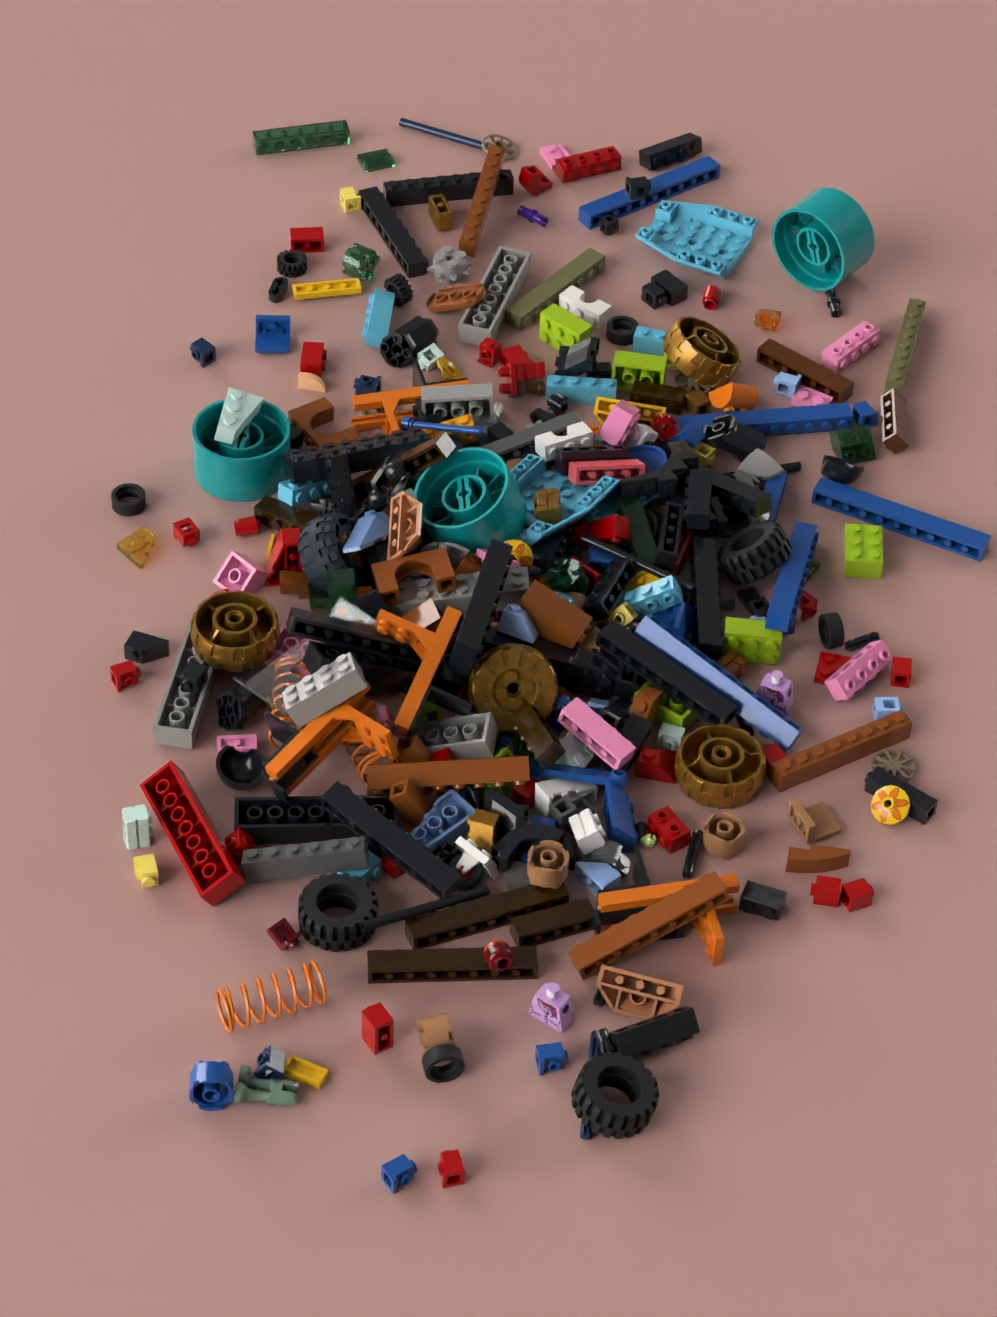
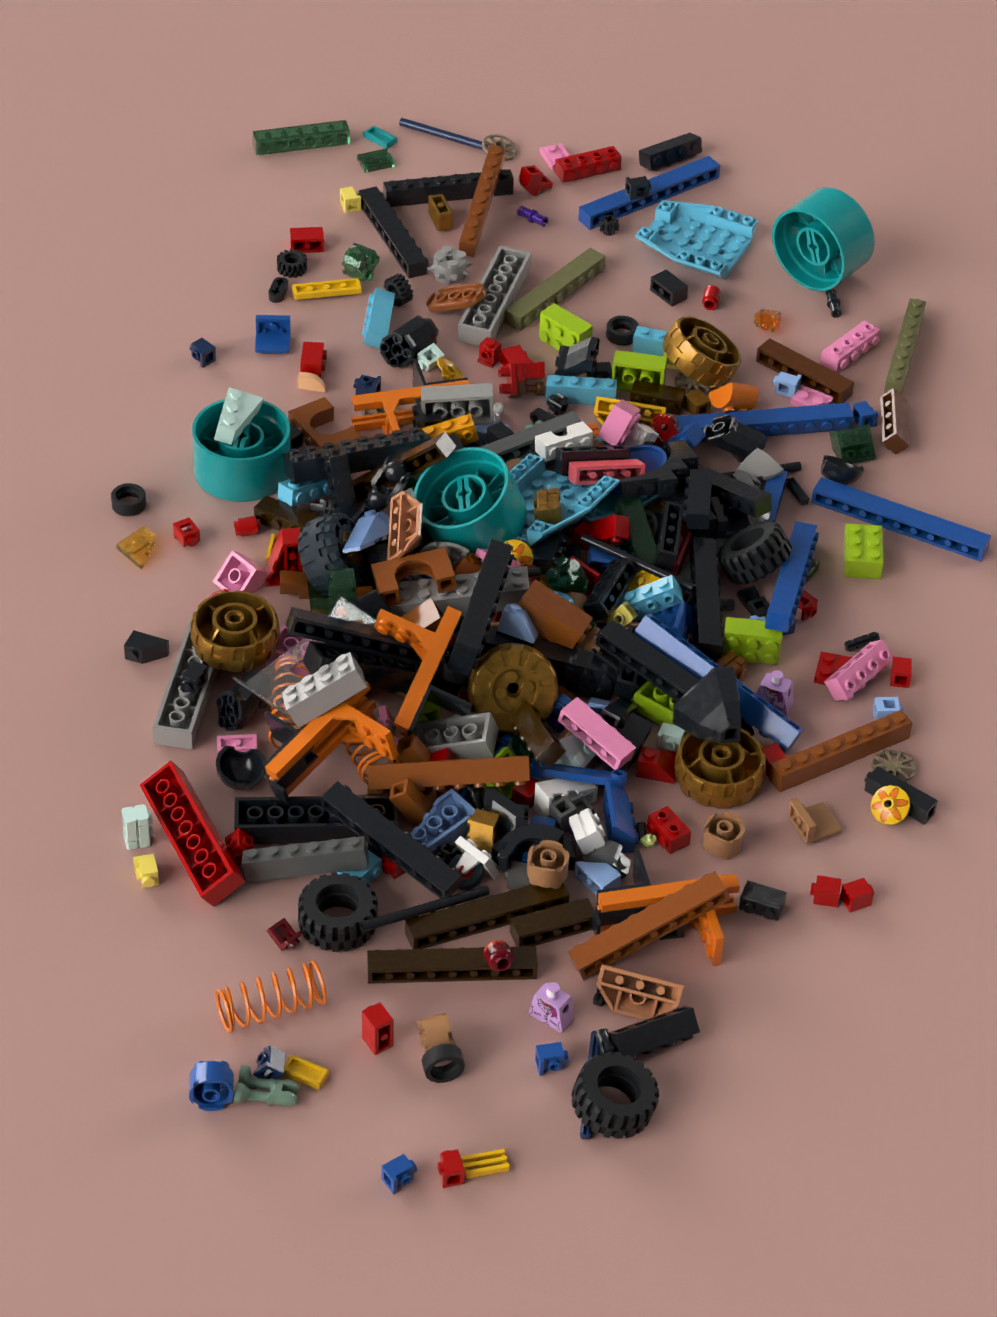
(124, 674): red brick -> none
(380, 137): none -> teal tile
(409, 422): blue piece -> none
(484, 1160): none -> yellow tile
(593, 313): white arch -> none
(647, 703): dark orange slope -> none
(653, 295): black brick -> none
(692, 853): black axle -> none
(705, 454): light yellow brick -> none
(711, 708): none -> black brick
(797, 491): none -> black axle
(816, 859): dark orange slope -> none
(831, 630): black tyre -> none

